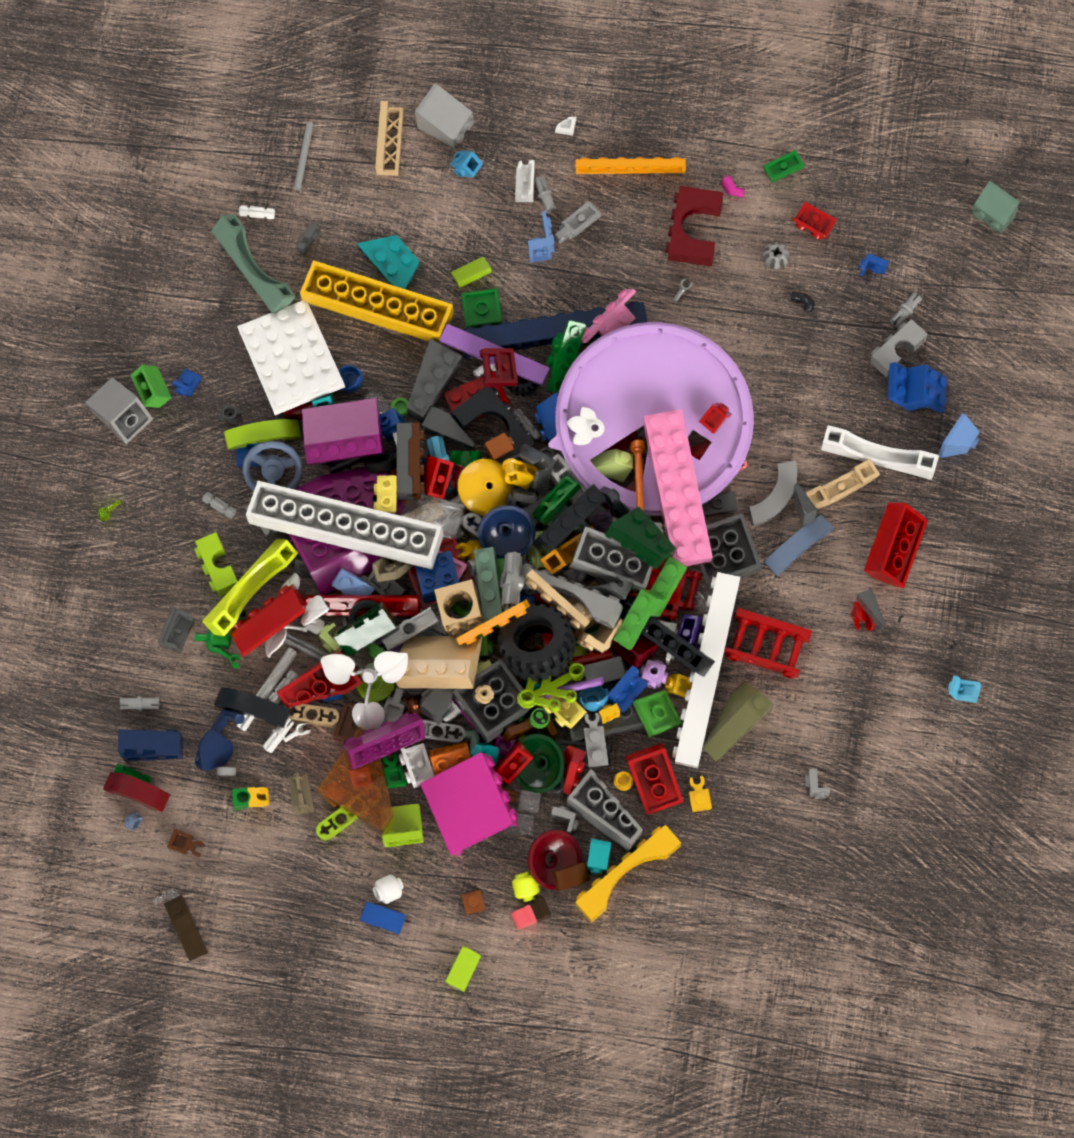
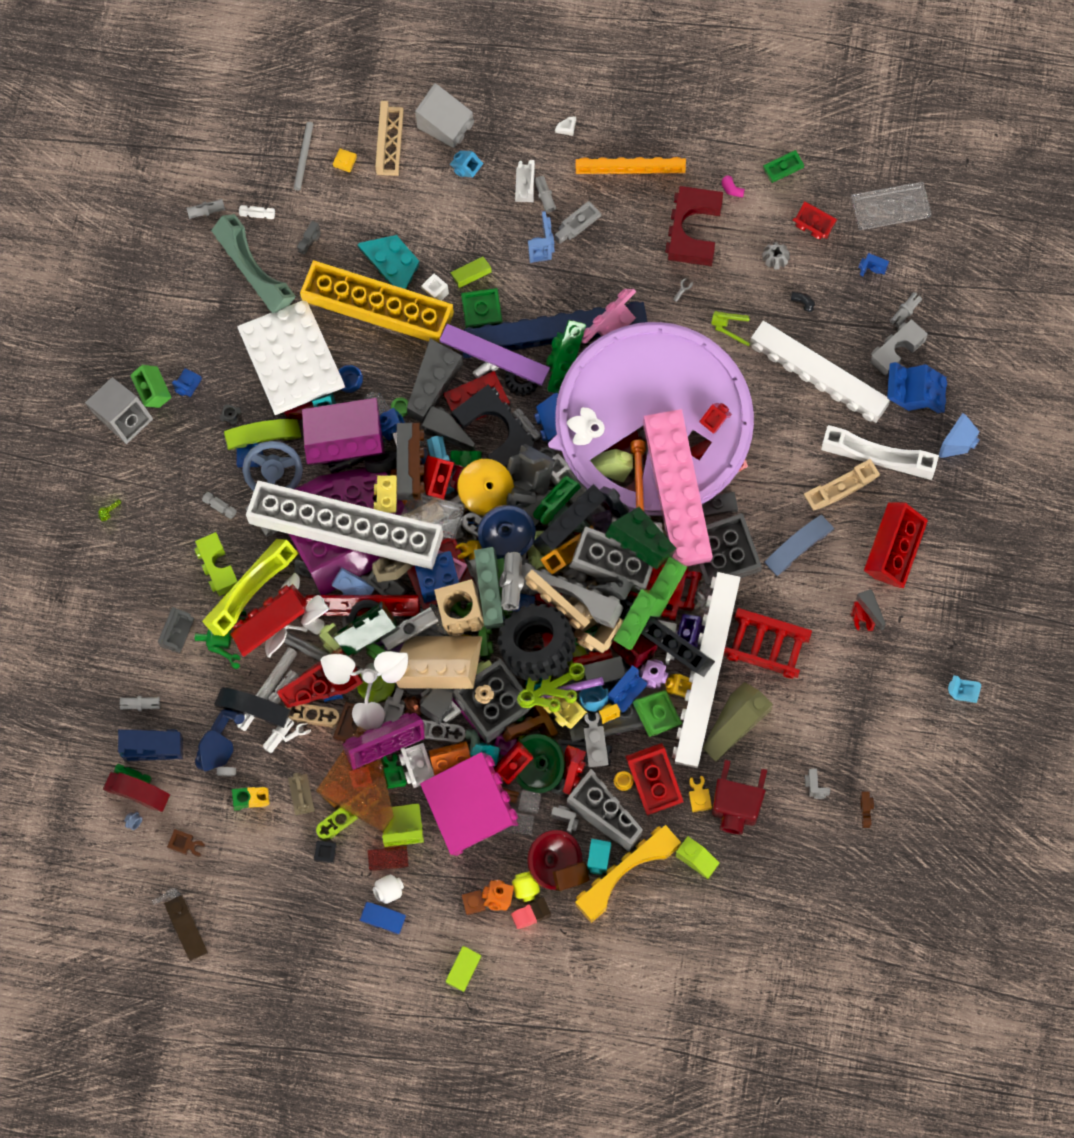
(205, 208): none -> light grey pin
(325, 852): none -> black plate
(344, 160): none -> yellow plate
(388, 858): none -> clear red plate
(435, 287): none -> white panel
(497, 895): none -> orange brick
(499, 447): dark orange brick -> none
(501, 619): light orange plate -> none
(504, 365): dark red plate -> none
(519, 473): yellow piece -> none
(539, 718): bright green tile -> none
(697, 857): none -> lime slope
(721, 319): none -> lime plant
(737, 803): none -> dark red piece
(779, 497): light grey tile -> none
(806, 509): dark grey slope -> none
(819, 372): none -> white brick
(866, 804): none -> reddish brown plate
(891, 205): none -> clear tile
(995, 207): sand green slope -> none

